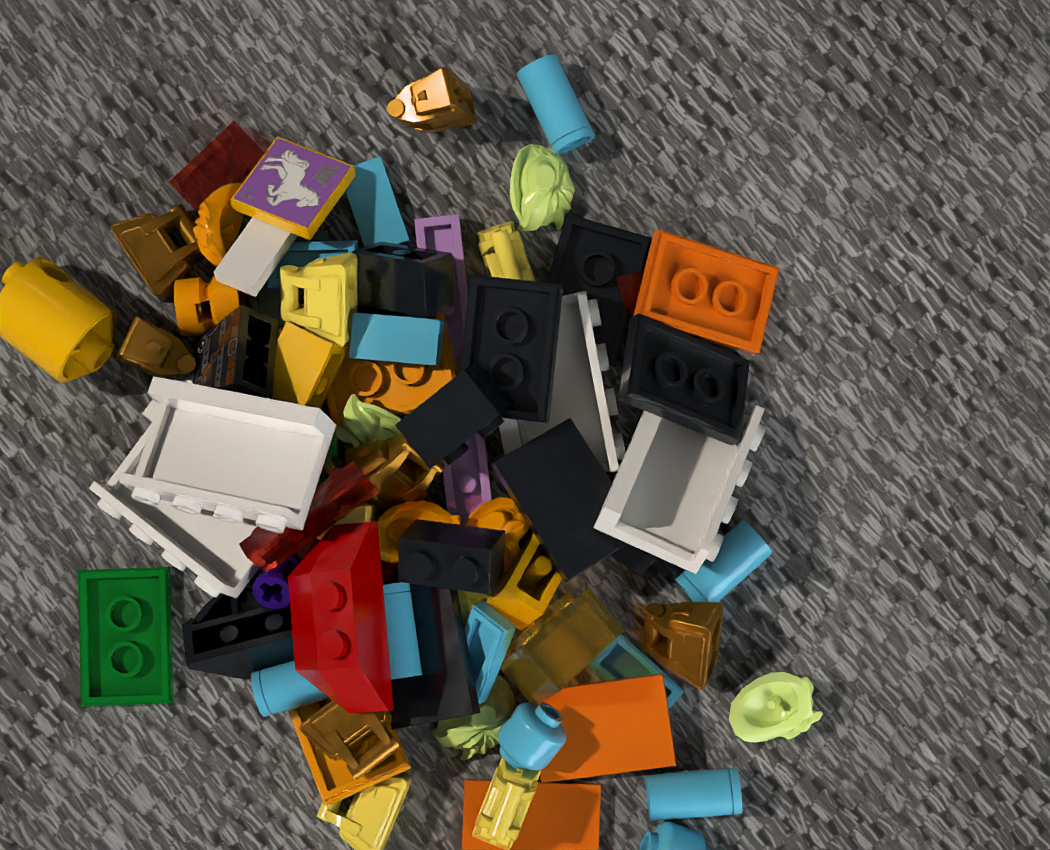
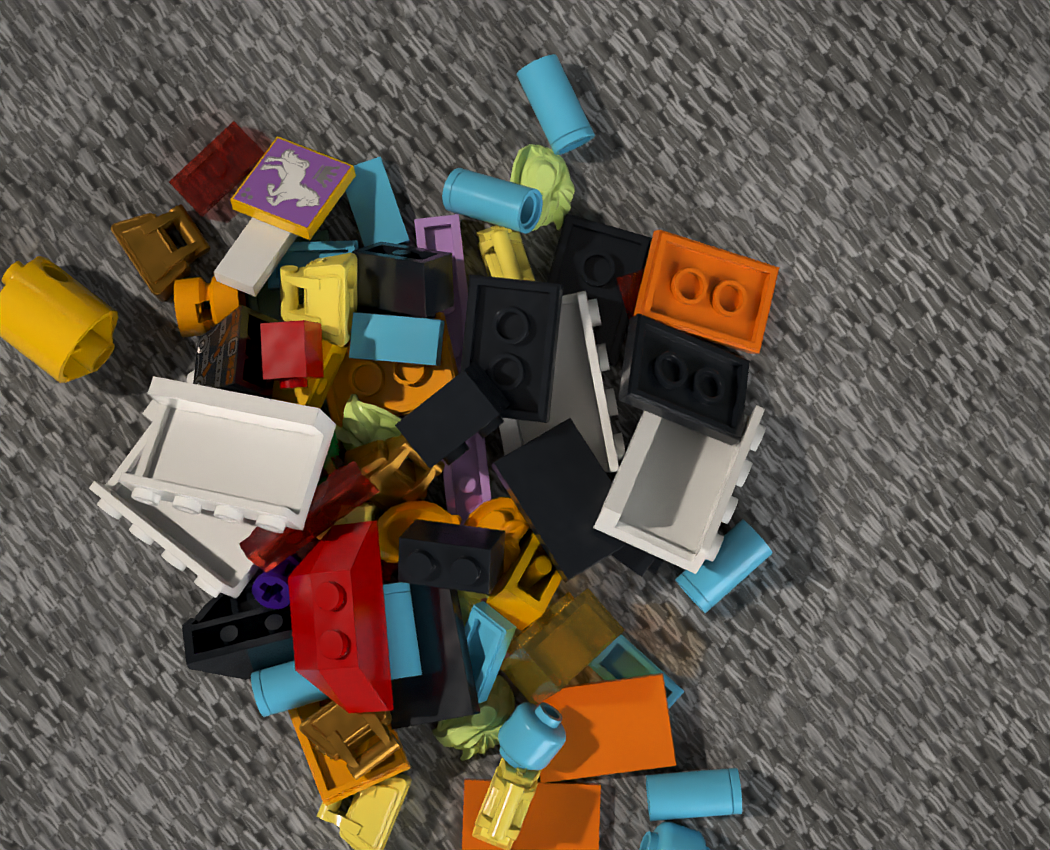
(125, 636): green tile -> none
(155, 351): pearl gold piece -> none
(218, 224): light orange hat -> none
(292, 352): none -> red brick
(434, 103): pearl gold piece -> none
(492, 200): none -> medium azure pin
(684, 638): pearl gold piece -> none
(773, 708): yellowish green hat -> none

